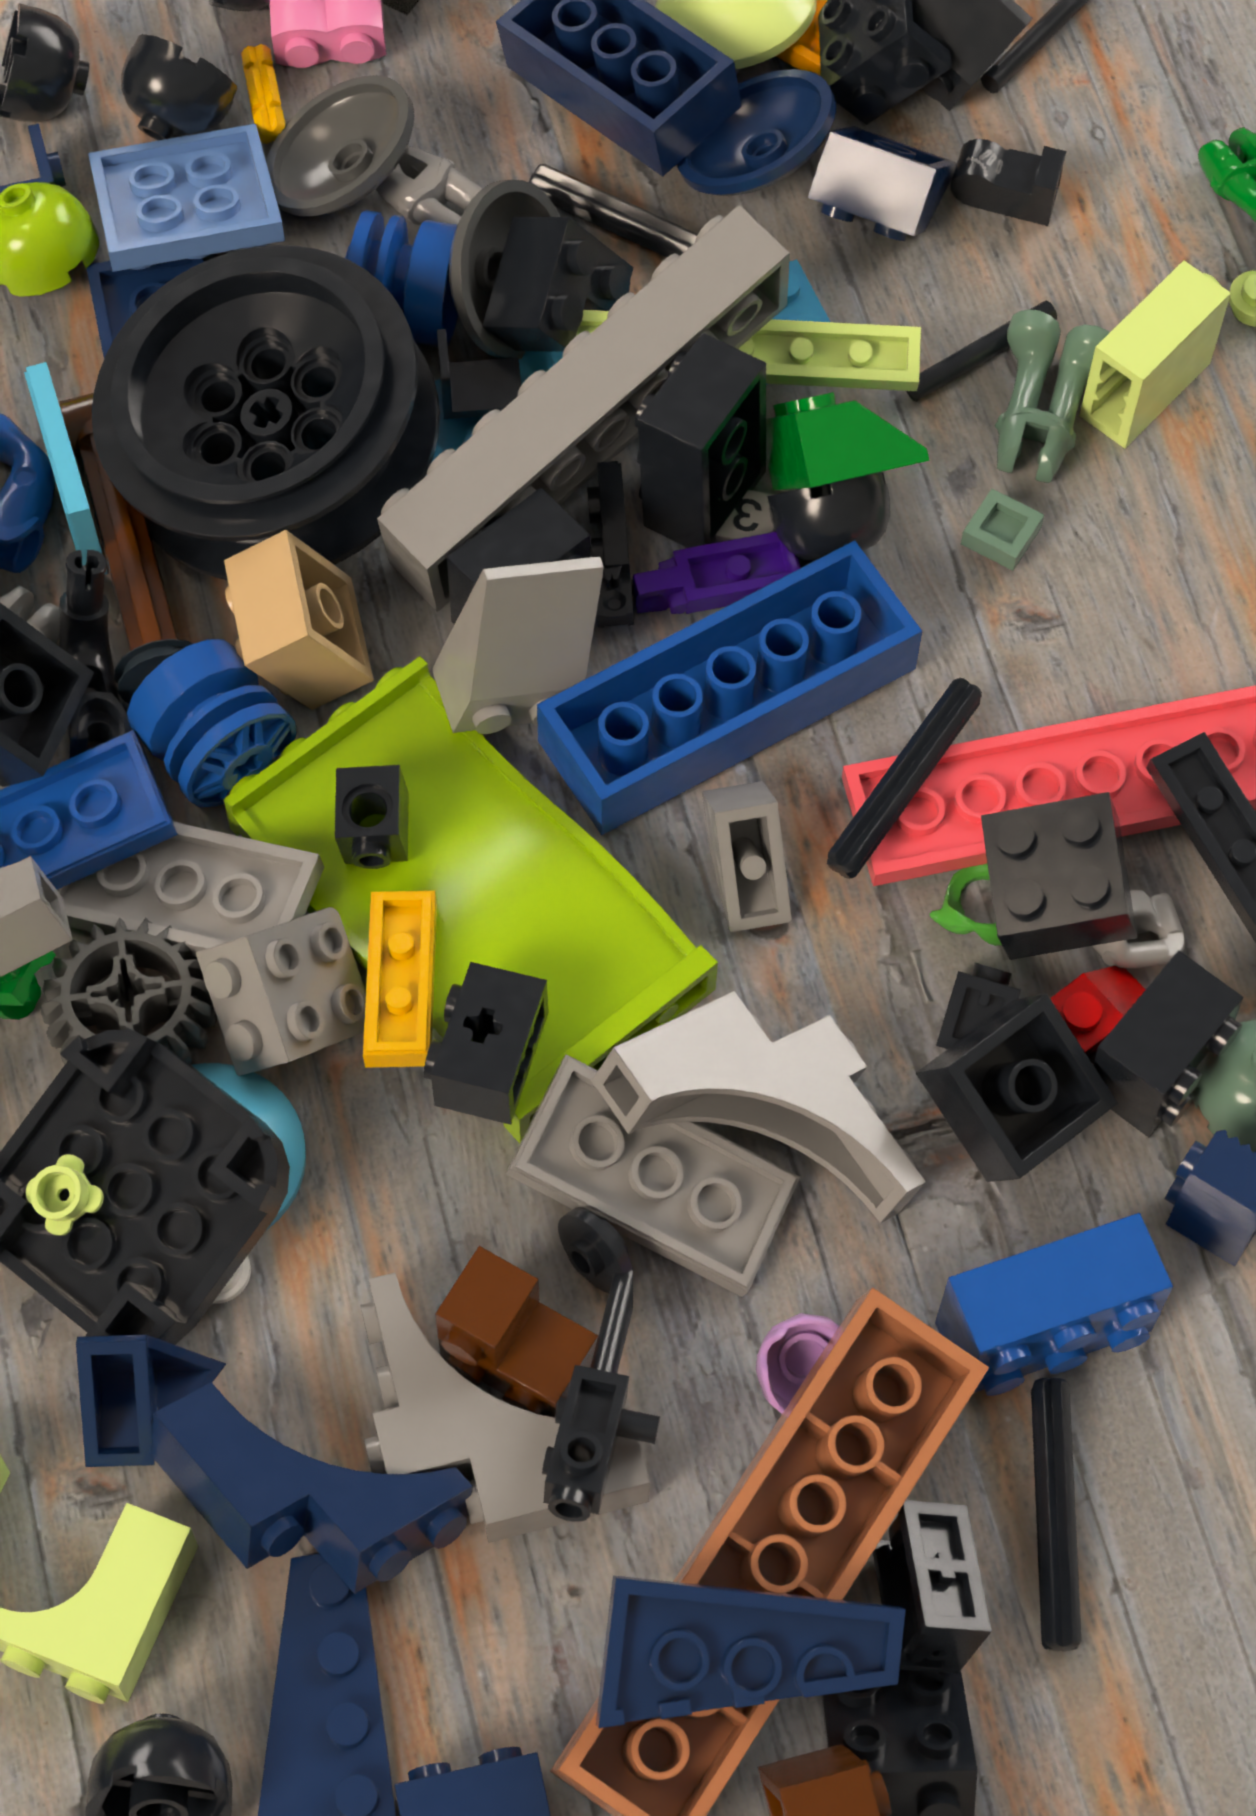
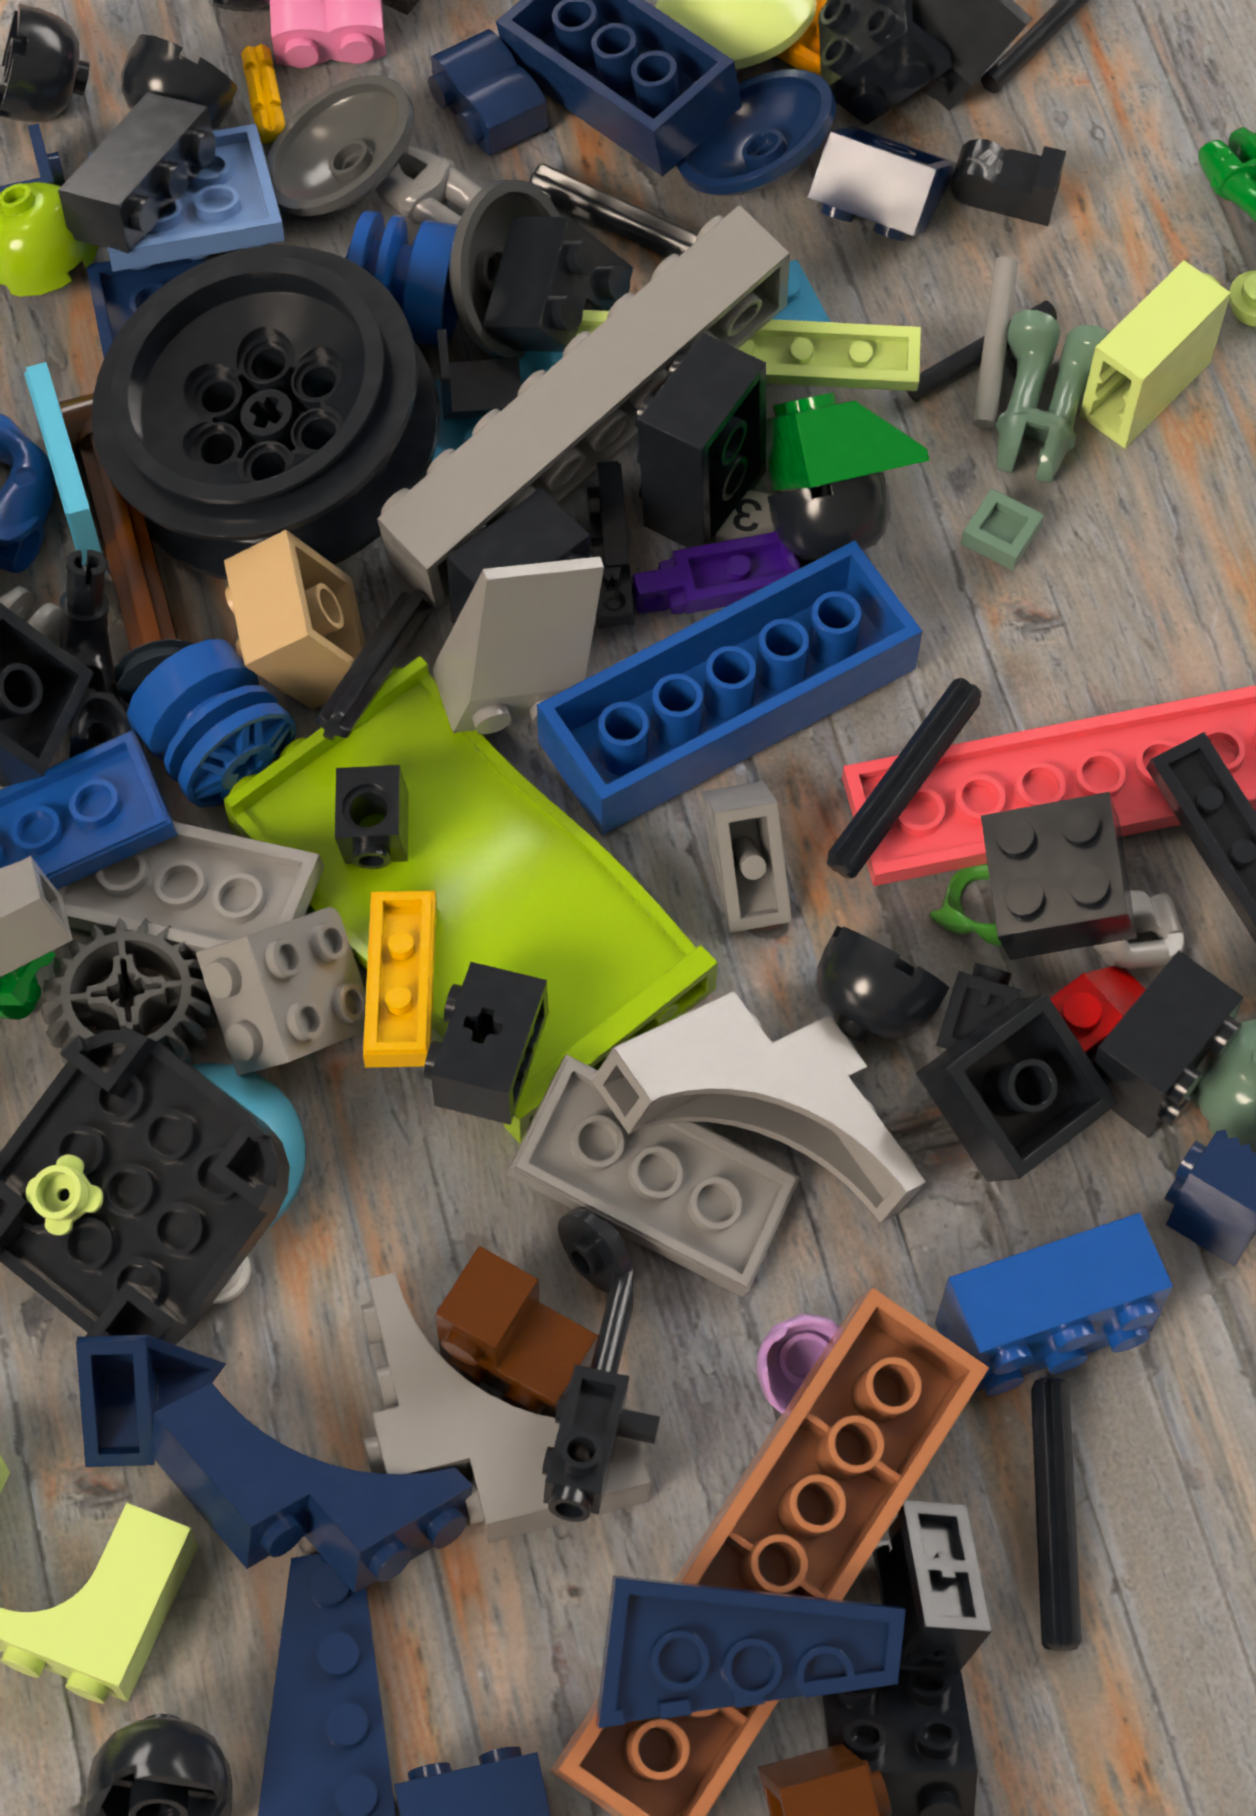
(137, 172): none -> black brick
(373, 665): none -> black axle
(488, 93): none -> dark blue brick
(875, 988): none -> black cylinder
(995, 342): none -> light grey bar

